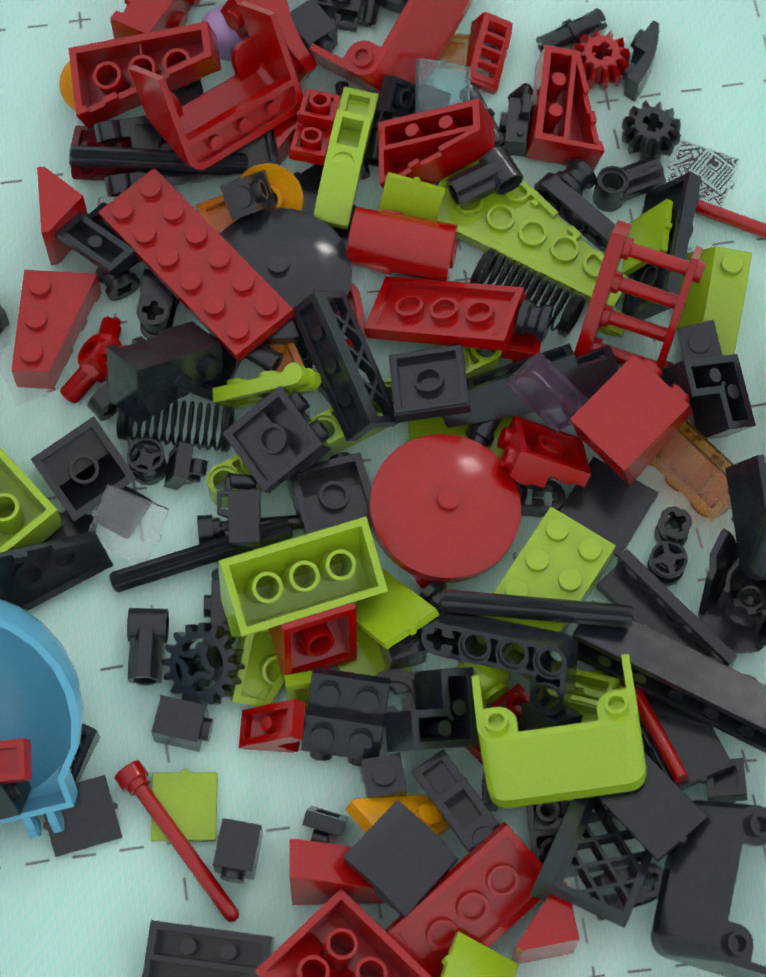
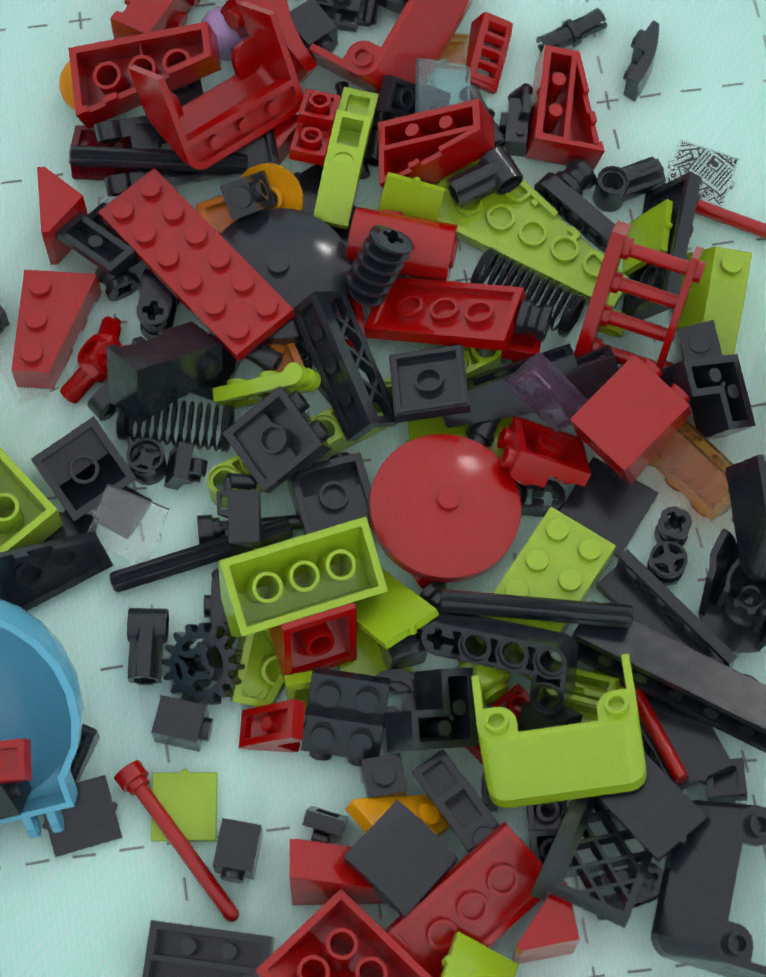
(378, 265): none -> black piece
(603, 59): red gear -> none
(639, 124): black gear -> none

